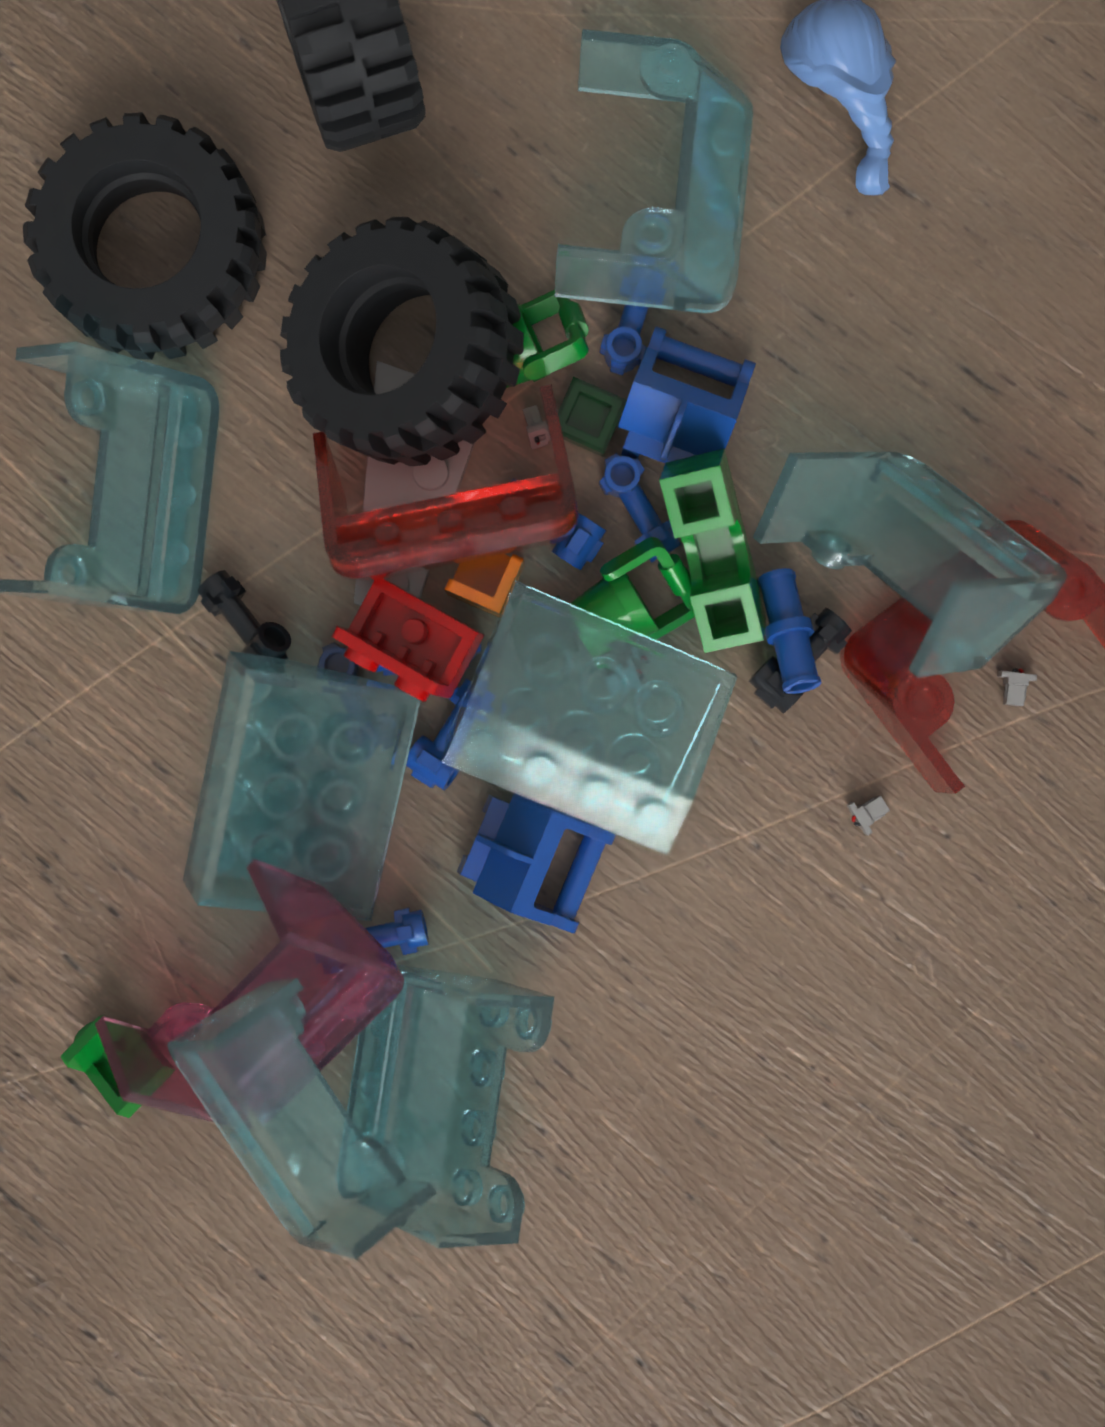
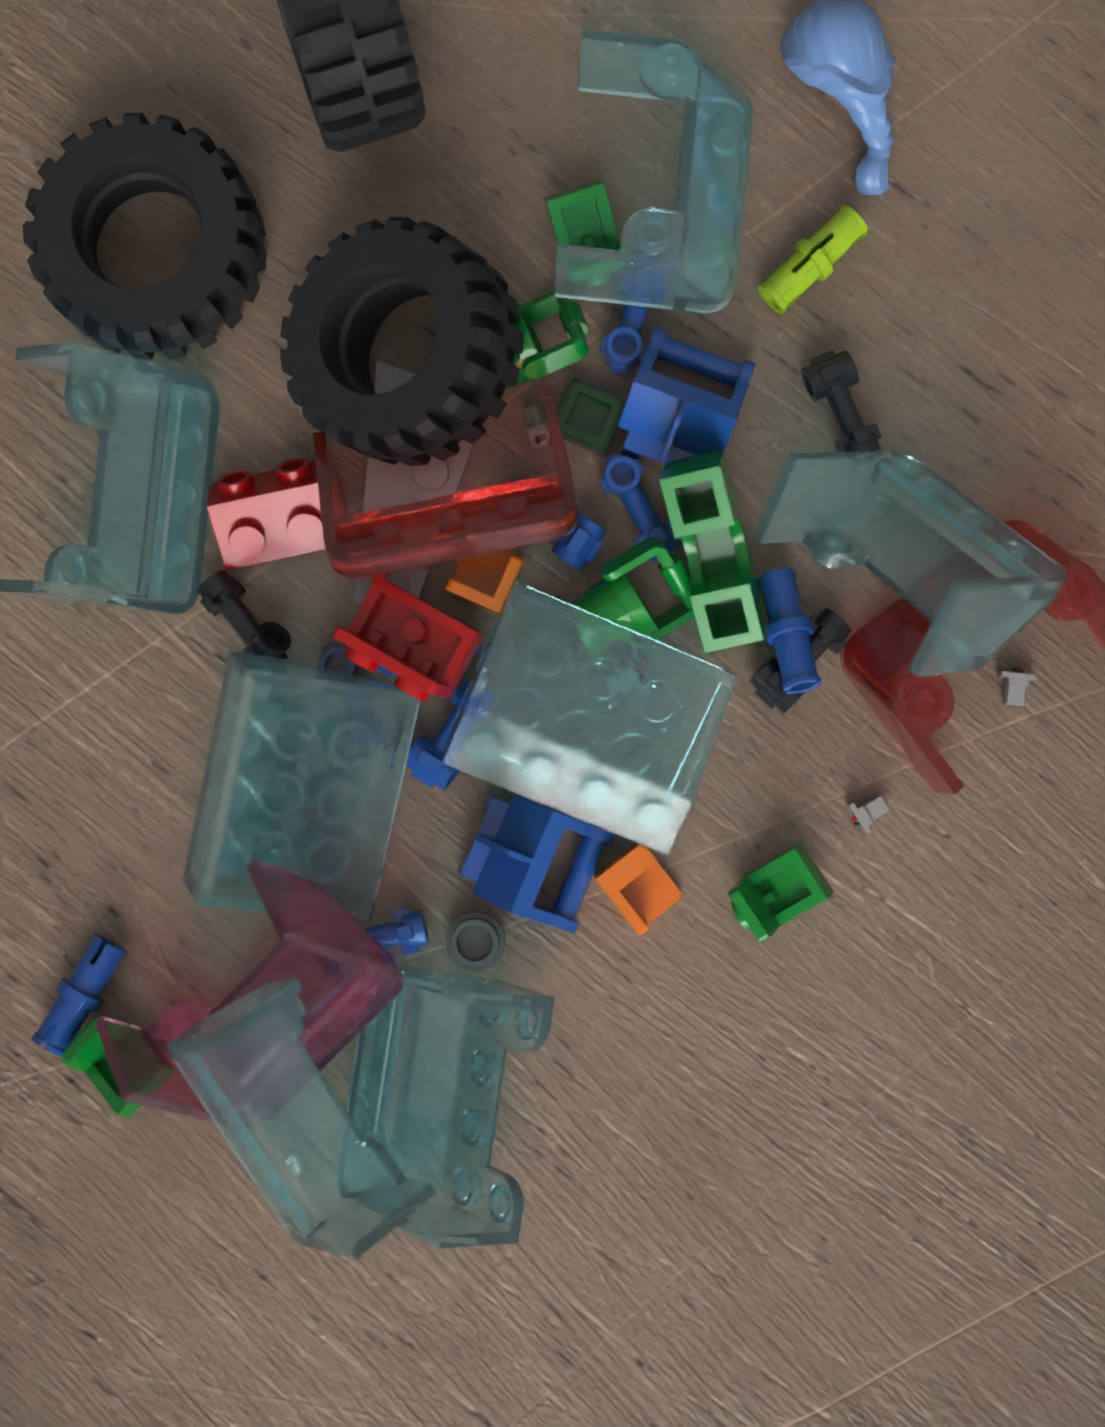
(79, 994): none -> blue pin
(266, 514): none -> bracket
(475, 941): none -> dark grey plate
(583, 217): none -> green bracket
(638, 886): none -> orange panel
(778, 891): none -> green bracket
(812, 259): none -> lime pin
(831, 377): none -> black bar

